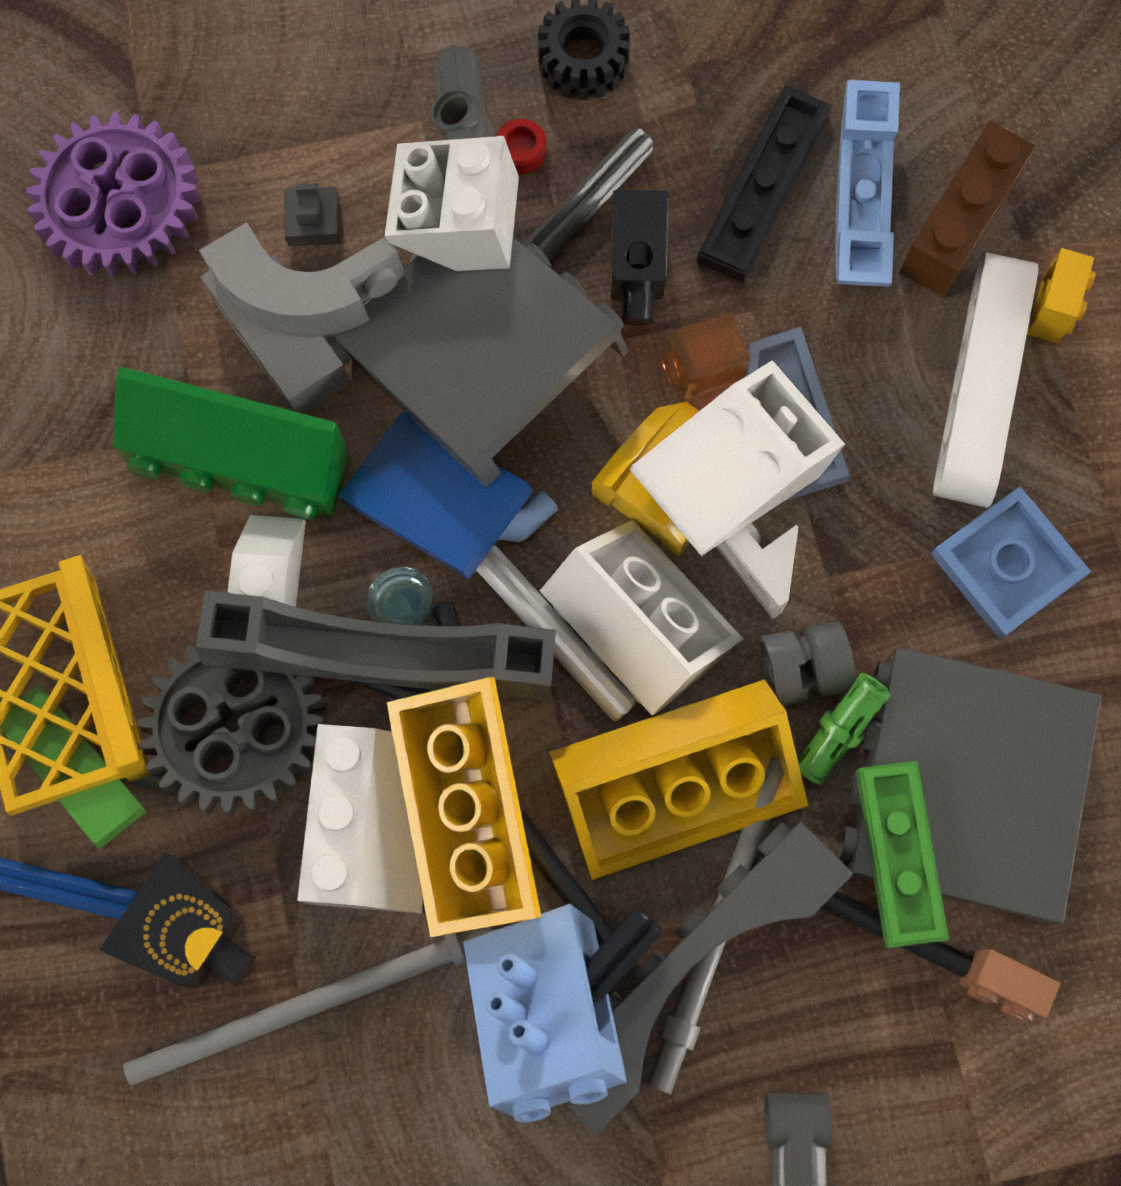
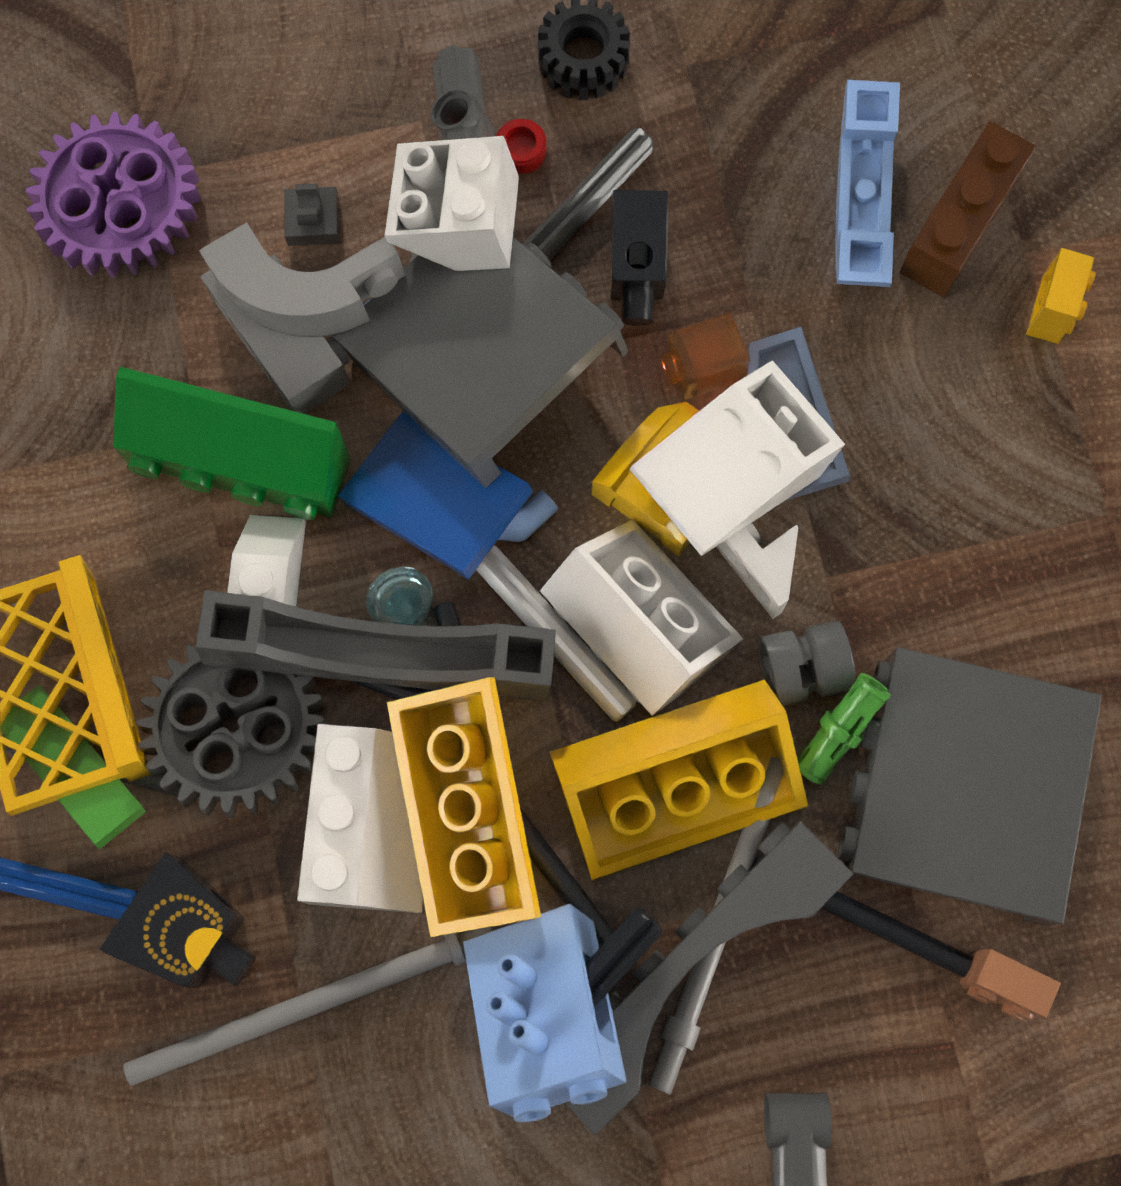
(763, 184): black tile -> none
(901, 854): bright green tile -> none
(986, 380): white beam -> none
(1010, 562): medium blue tile -> none

